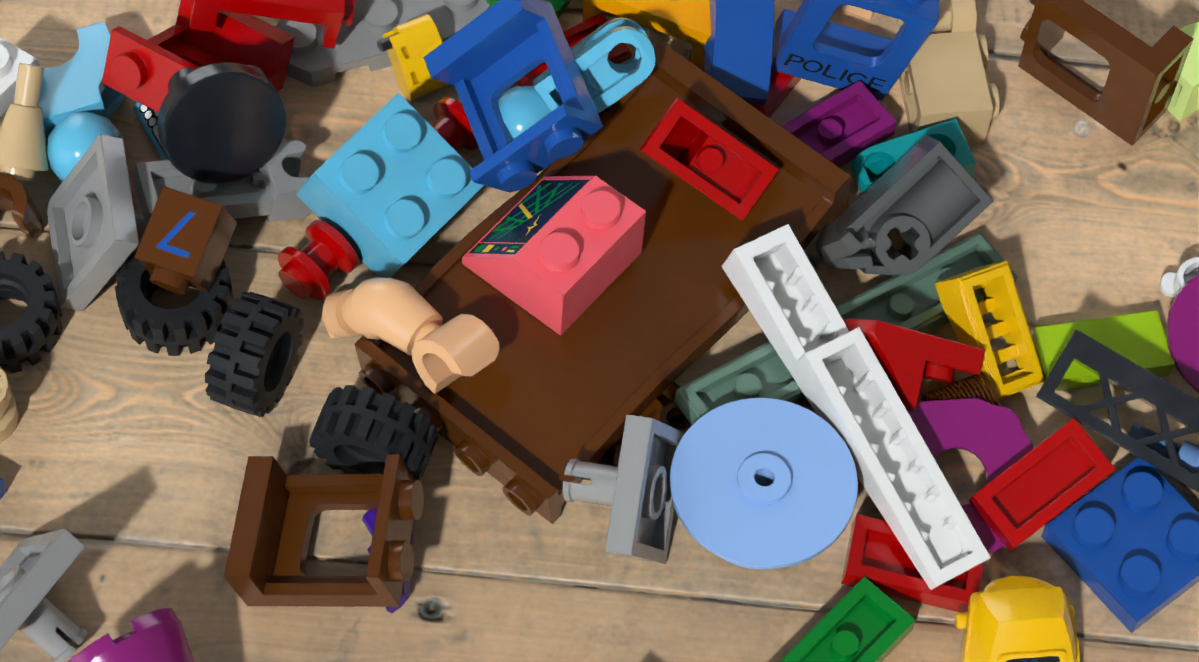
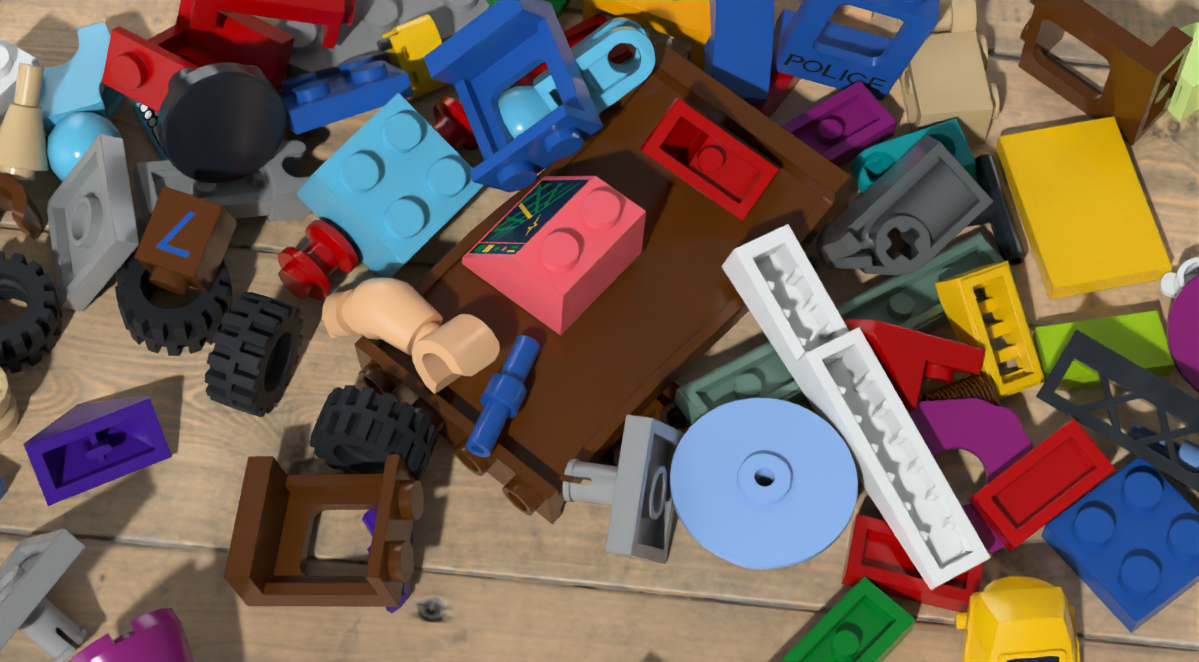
(96, 446): none -> dark purple slope
(354, 90): none -> blue plate
(503, 396): none -> blue bar
(999, 212): none -> black piece
(1082, 208): none -> yellow tile

